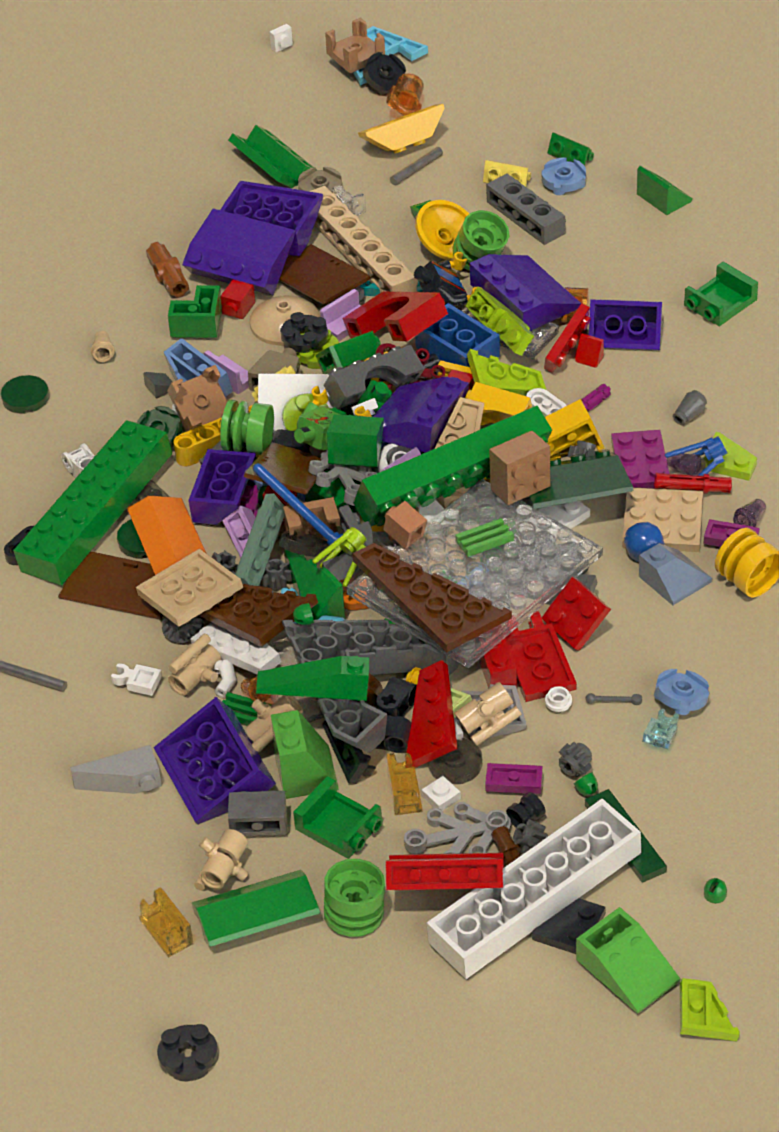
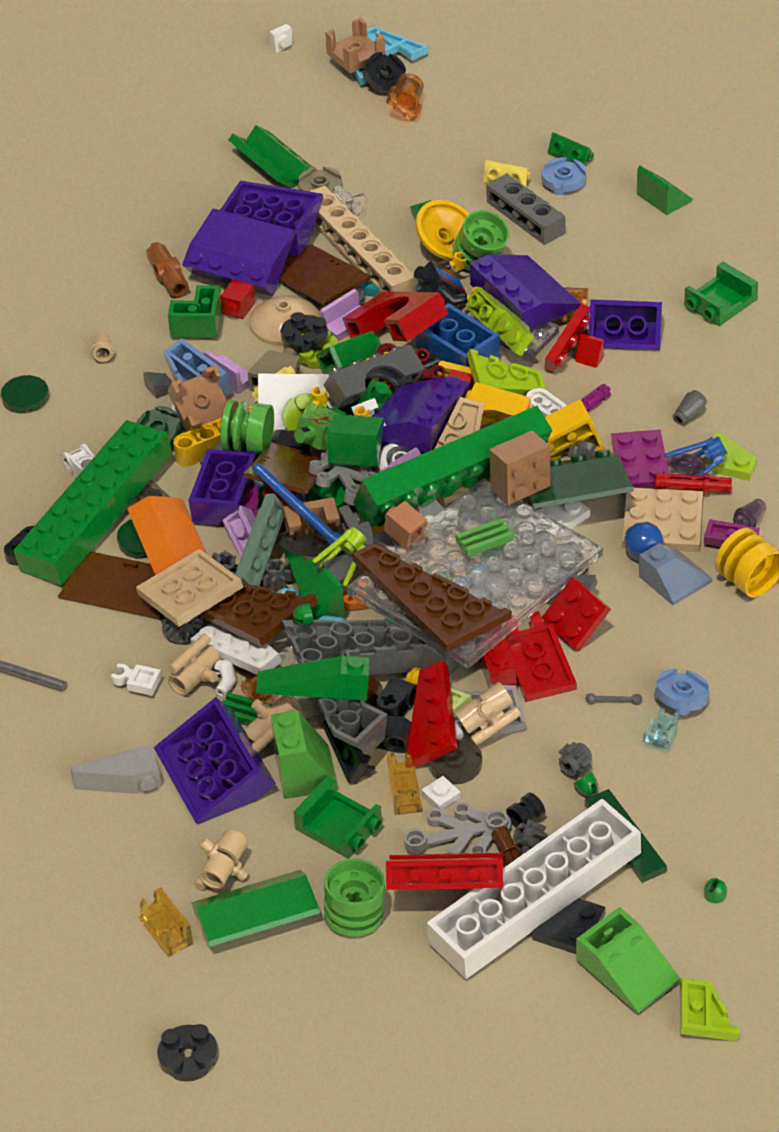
(258, 813): flat silver brick -> none
(401, 175): flat silver bar -> none
(404, 130): yellow wedge -> none
(513, 778): magenta plate -> none
(558, 699): white plate -> none

